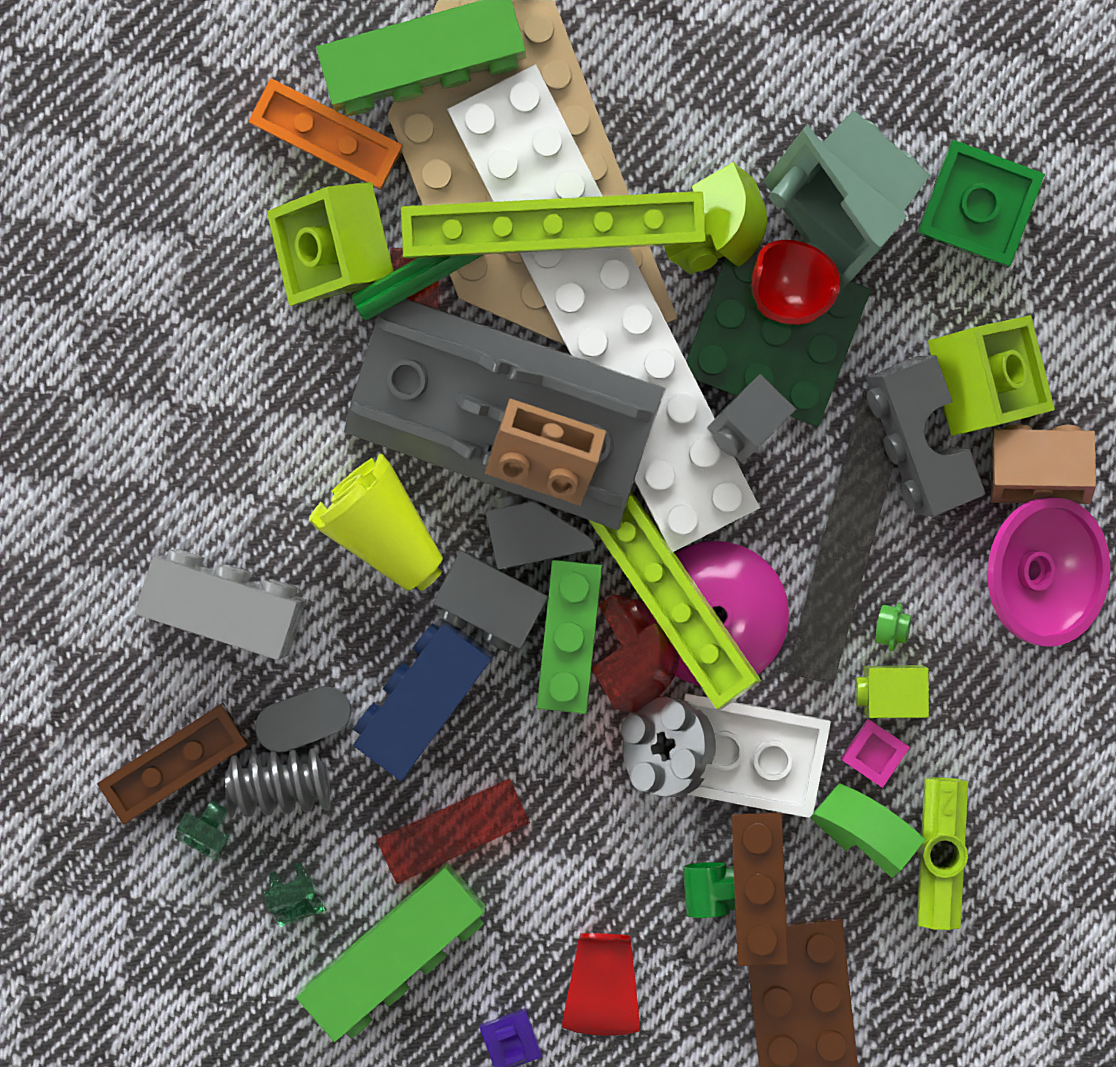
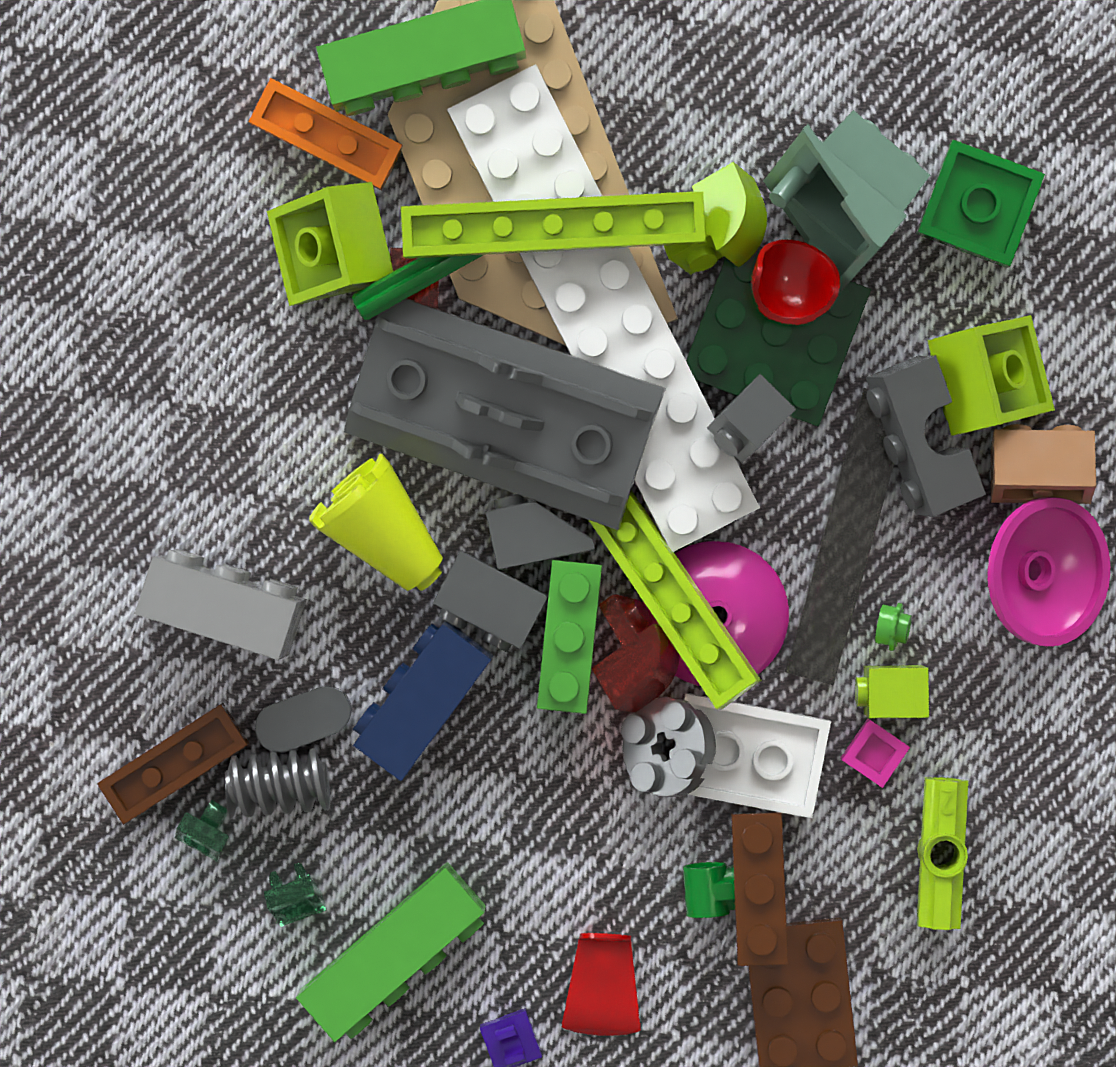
(453, 830): clear red tile -> none
(545, 452): medium nougat brick -> none
(878, 832): bright green slope -> none

